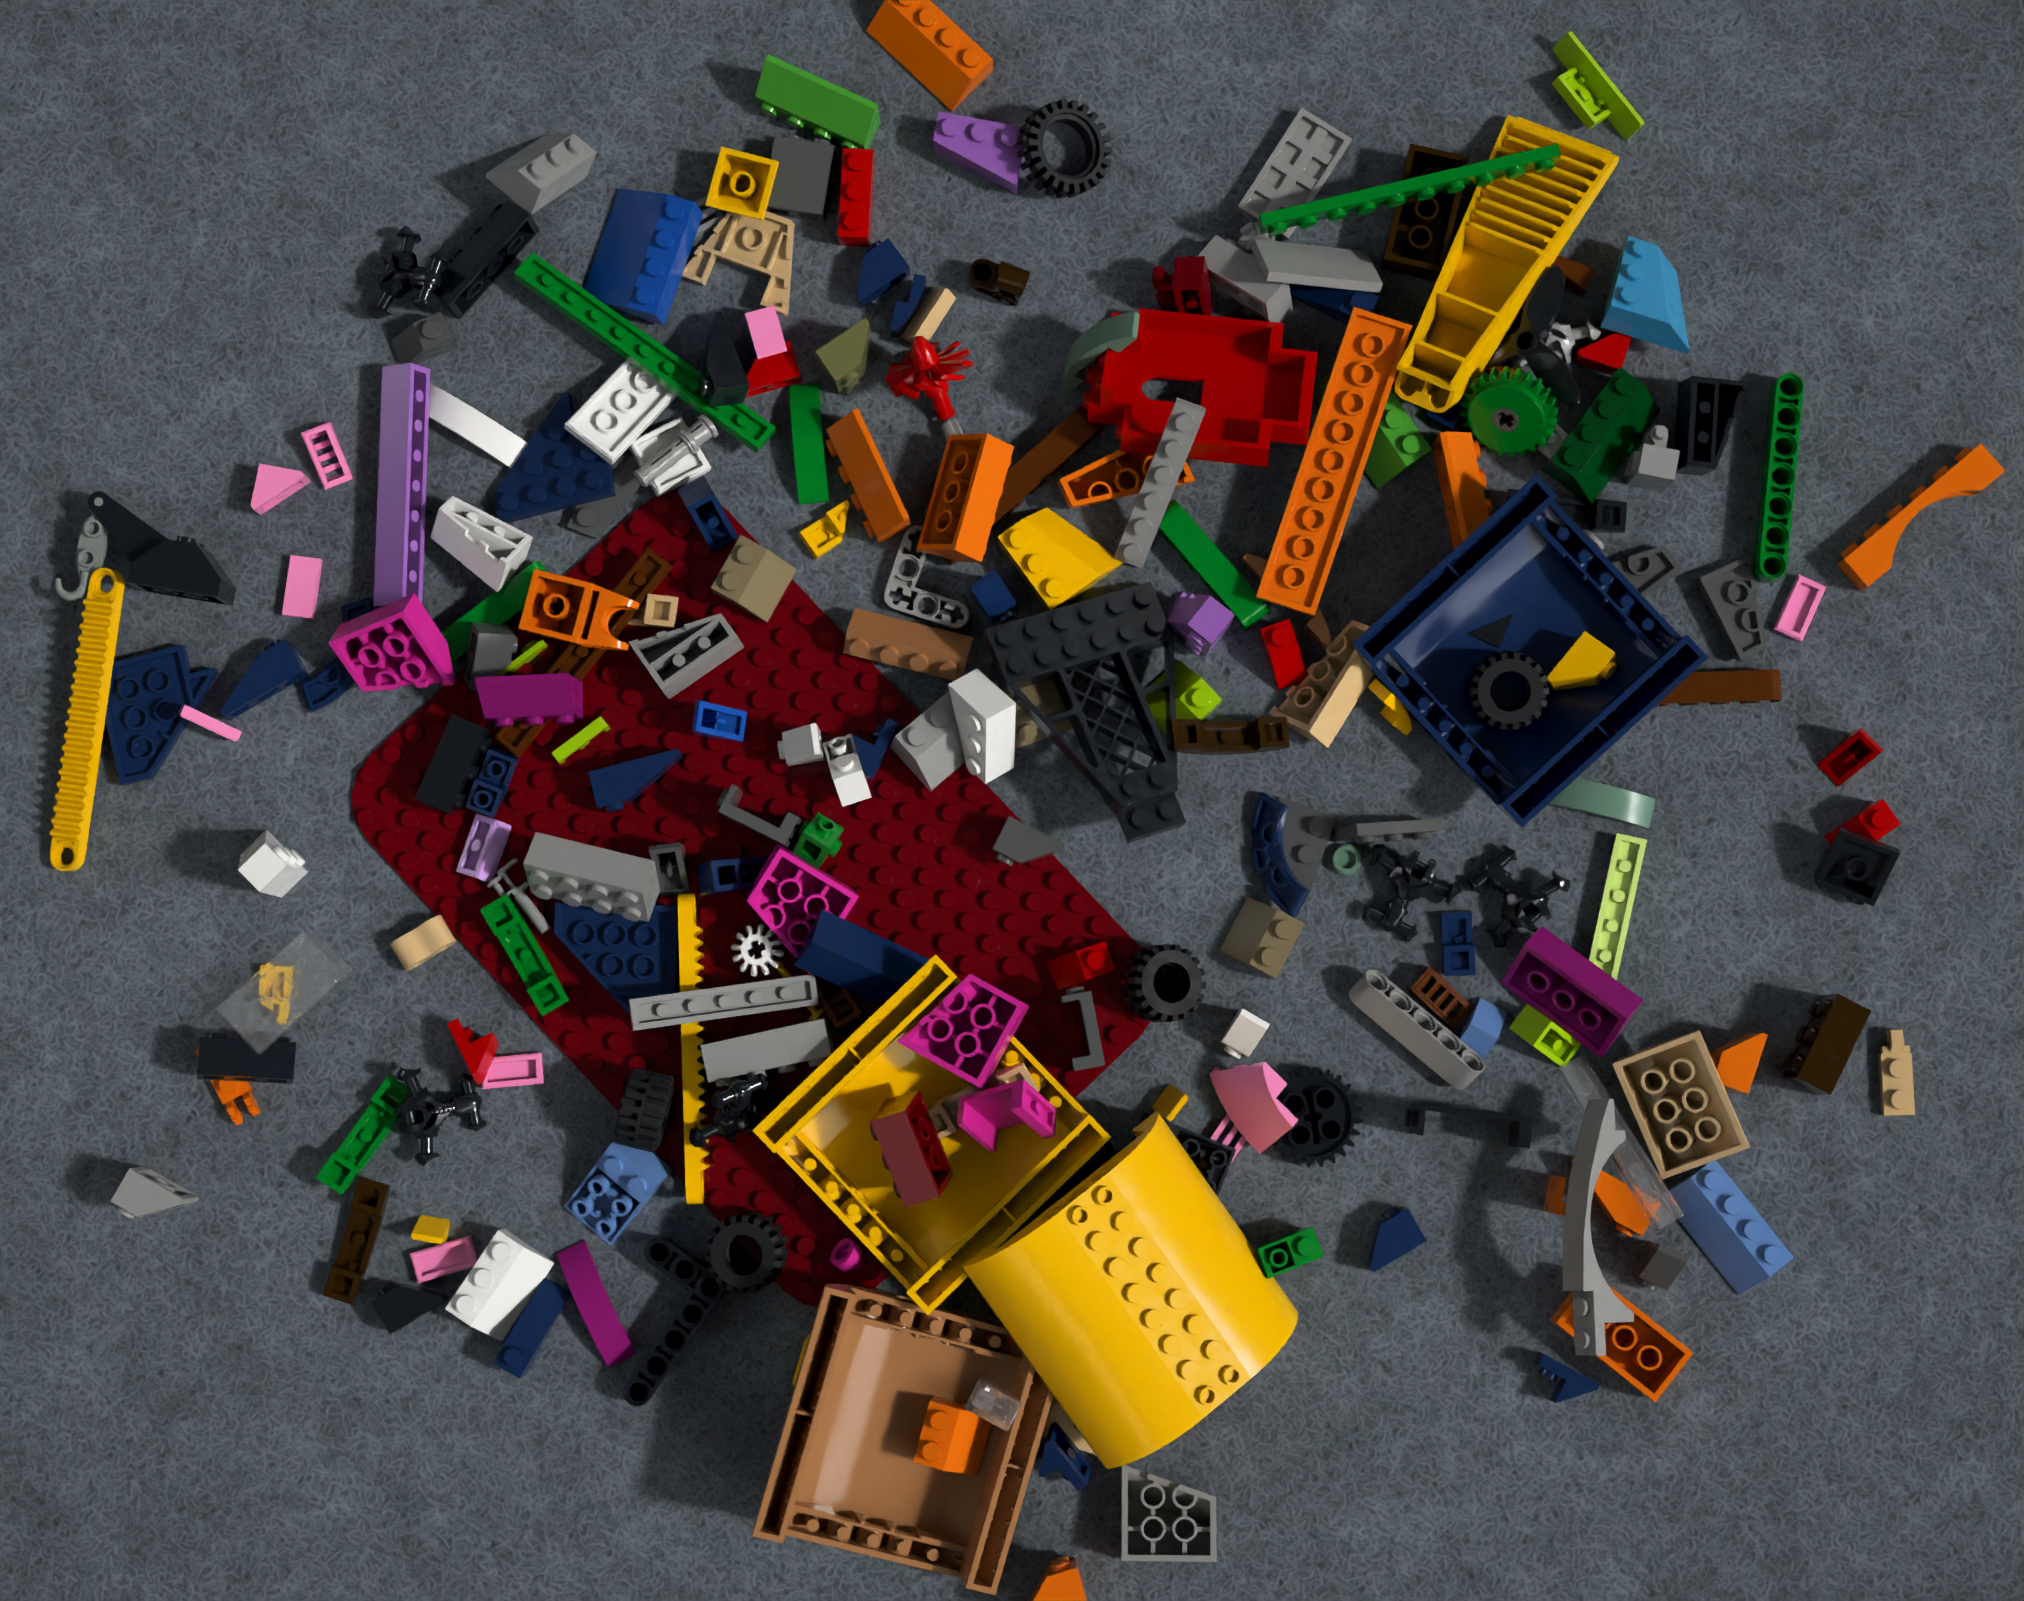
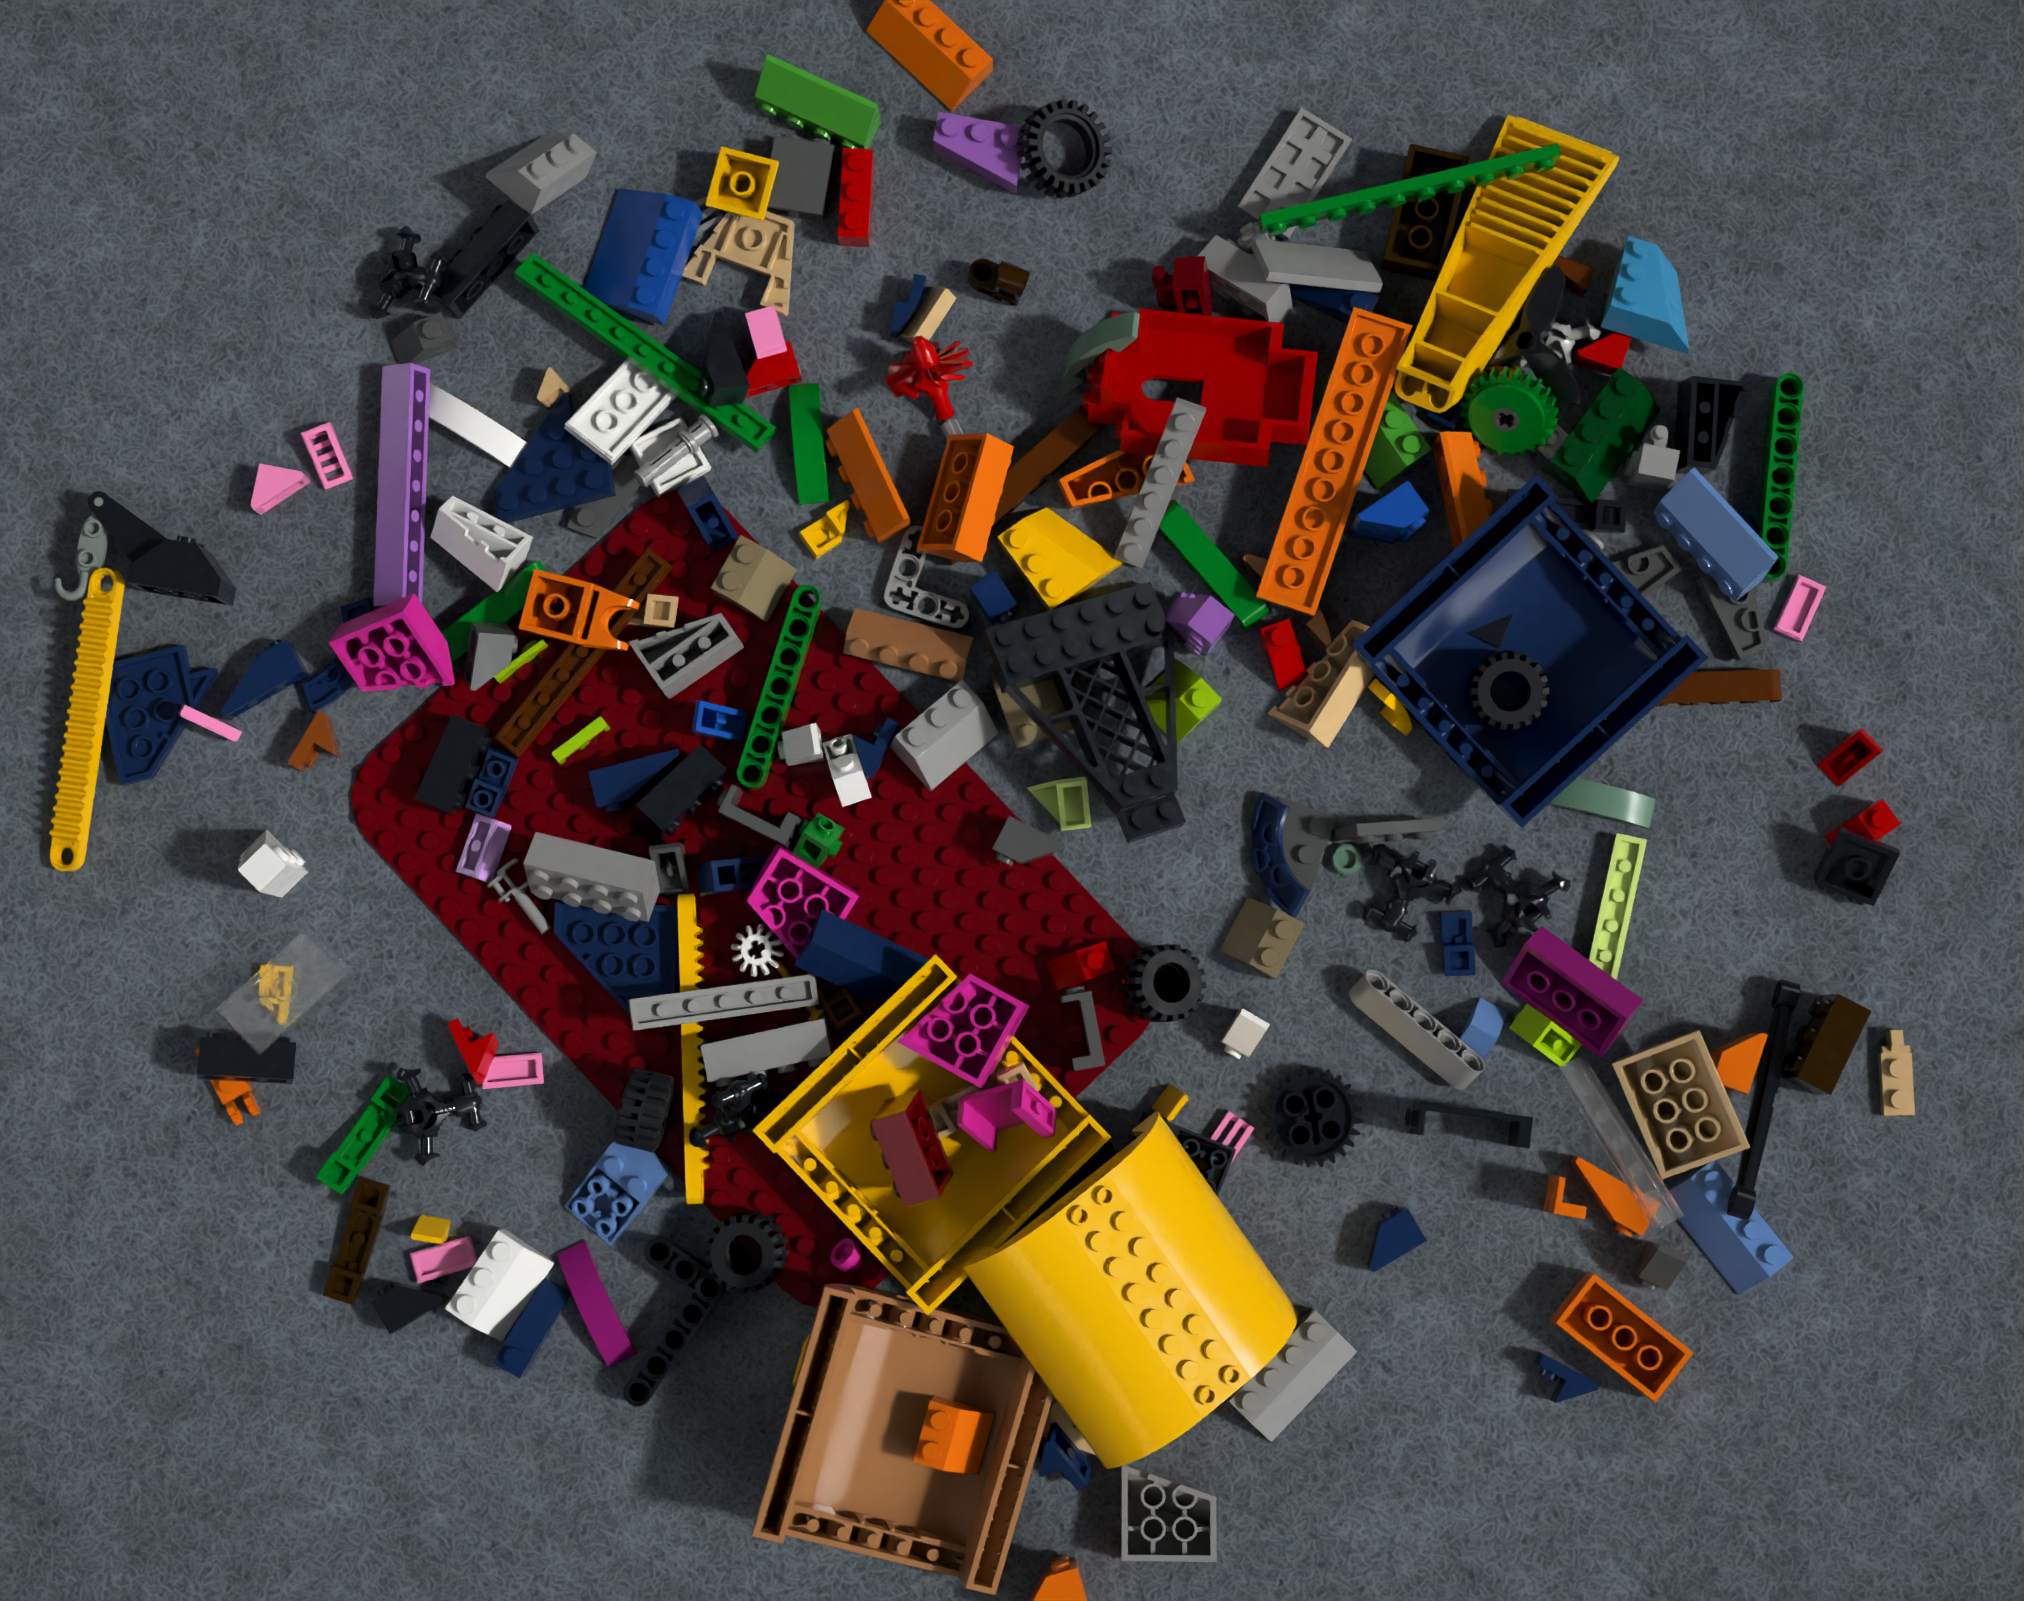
(149, 1193): light grey slope -> none
(302, 587): bright pink tile -> none
(318, 734): none -> dark orange slope
(423, 942): tan axle -> none
(525, 954): green slope -> none
(531, 698): magenta slope -> none
(551, 388): none -> tan slope
(678, 796): none -> black wedge
(777, 672): none -> green beam
(846, 357): olive slope -> none
(880, 271): dark blue slope -> none
(984, 725): white wedge -> none
(993, 1403): clear slope -> none
(1066, 801): none -> yellowish green slope
(1229, 738): dark brown slope -> none
(1252, 1104): bright pink slope -> none
(1289, 1251): green slope -> none
(1293, 1376): none -> light grey slope
(1392, 517): none -> blue slope
(1422, 980): reddish brown slope -> none
(1583, 665): yellow slope -> none
(1591, 91): lime bracket -> none
(1592, 1297): light grey slope -> none
(1715, 535): none -> medium blue slope
(1743, 1194): none -> black piece
(1874, 556): orange arch -> none

